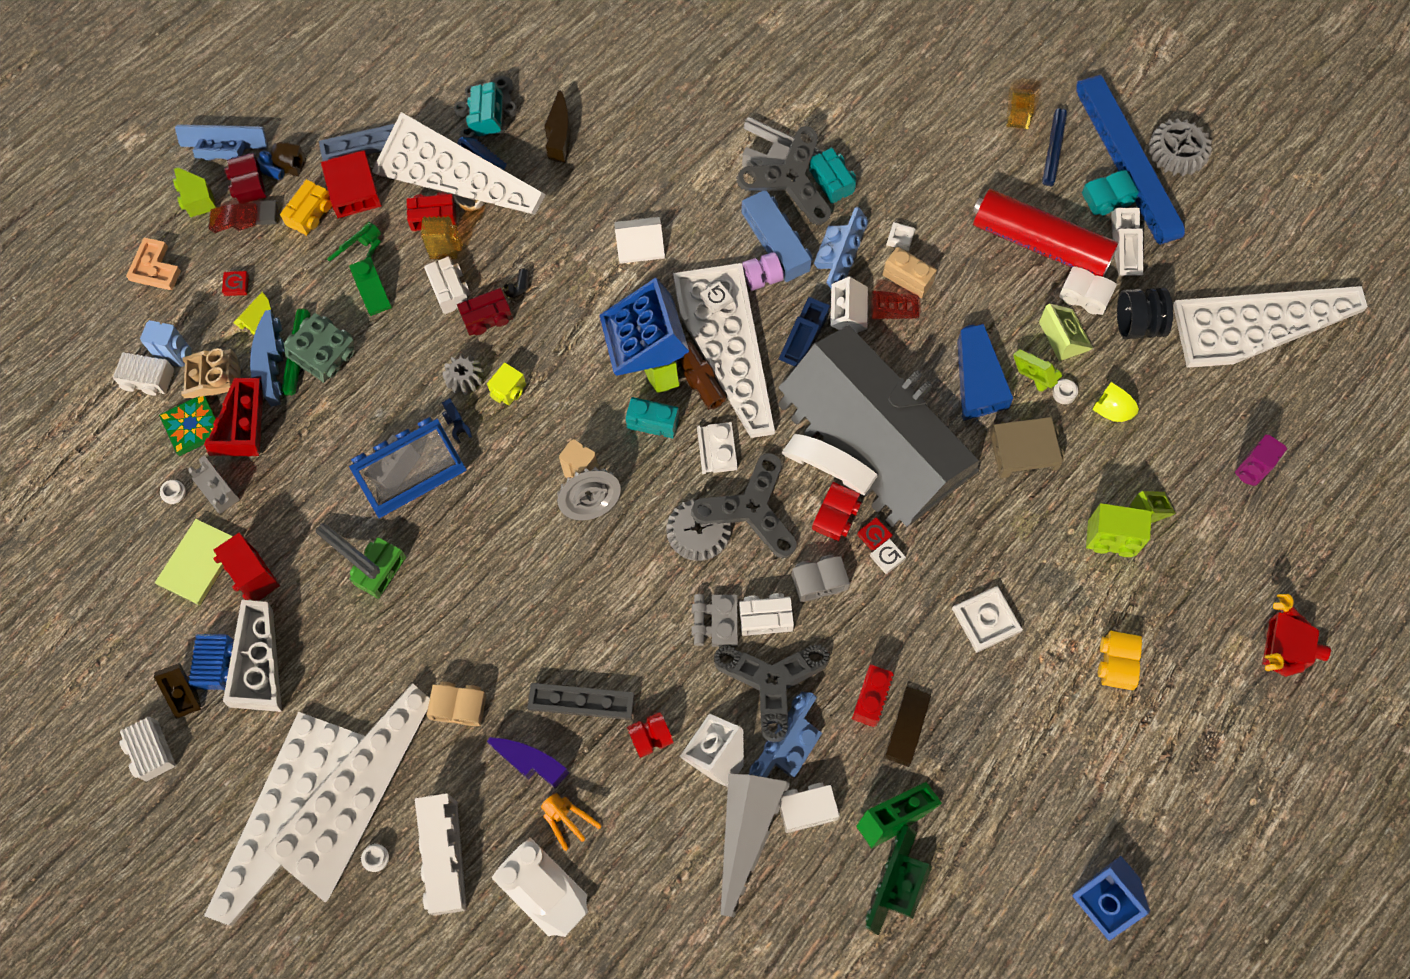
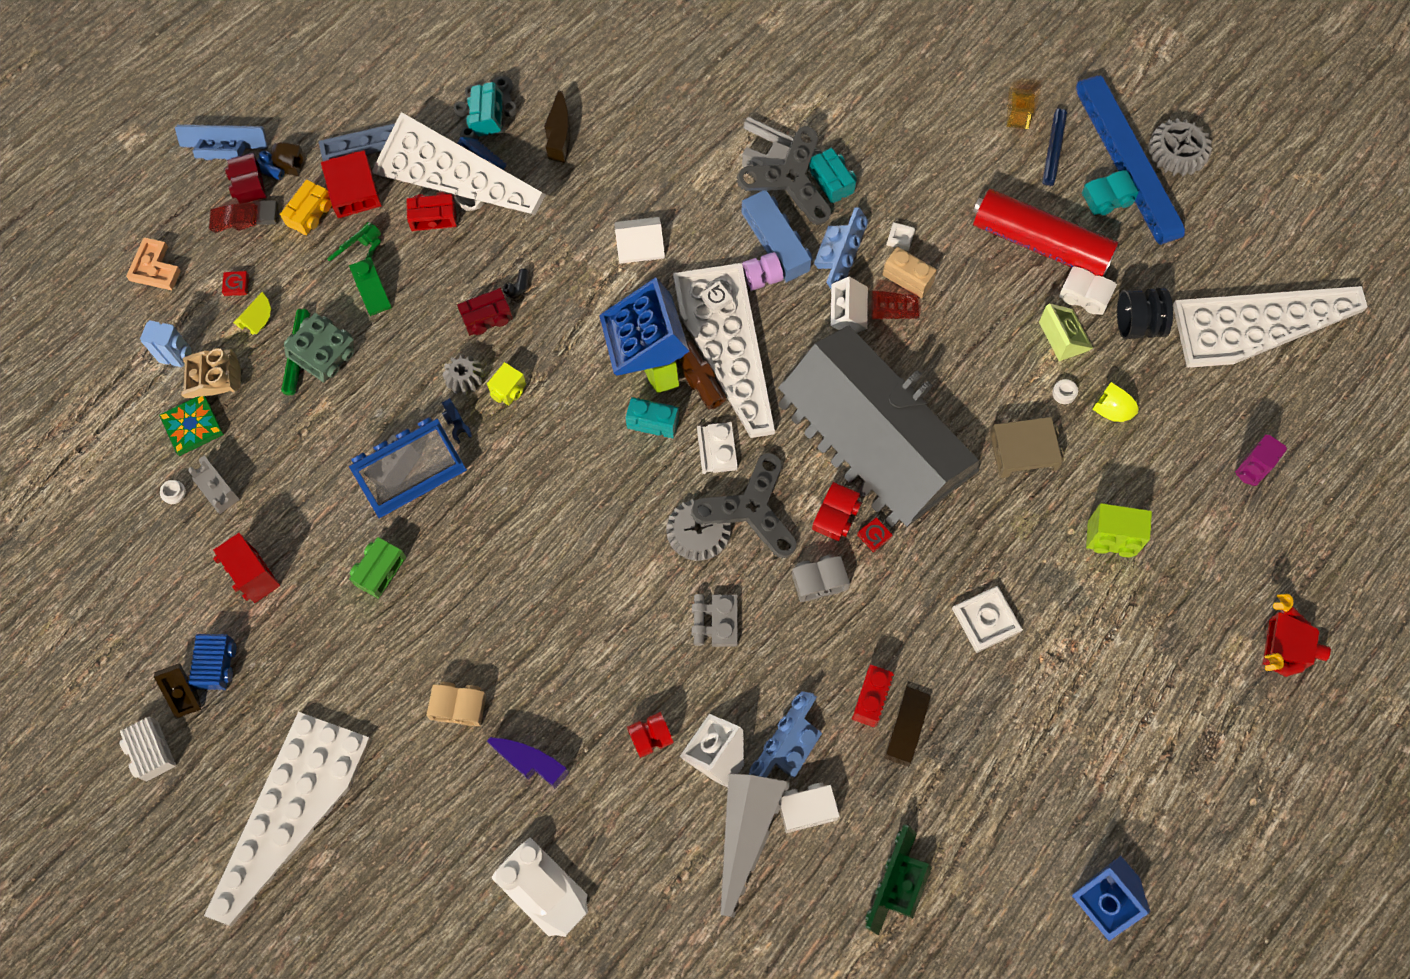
(143, 373): white brick -> none
(192, 565): yellowish green tile -> none
(194, 192): lime slope -> none
(239, 422): red wedge -> none
(253, 662): white wedge -> none
(265, 354): medium blue slope -> none
(330, 824): white wing -> none
(348, 550): dark grey axle -> none
(375, 858): white plate -> none
(440, 237): clear yellow brick -> none
(440, 854): white wedge -> none
(446, 284): white brick -> none
(556, 808): light orange plant -> none
(577, 458): tan brick -> none
(579, 506): light grey gear -> none
(581, 701): dark grey plate -> none
(766, 615): white brick -> none
(772, 697): dark grey piece -> none
(805, 331): dark blue slope -> none
(830, 460): white slope -> none
(887, 556): white tile -> none
(888, 818): green slope -> none
(981, 376): blue slope -> none
(1040, 371): lime plate -> none
(1121, 660): yellow brick -> none
(1130, 237): white slope -> none
(1155, 502): lime slope -> none

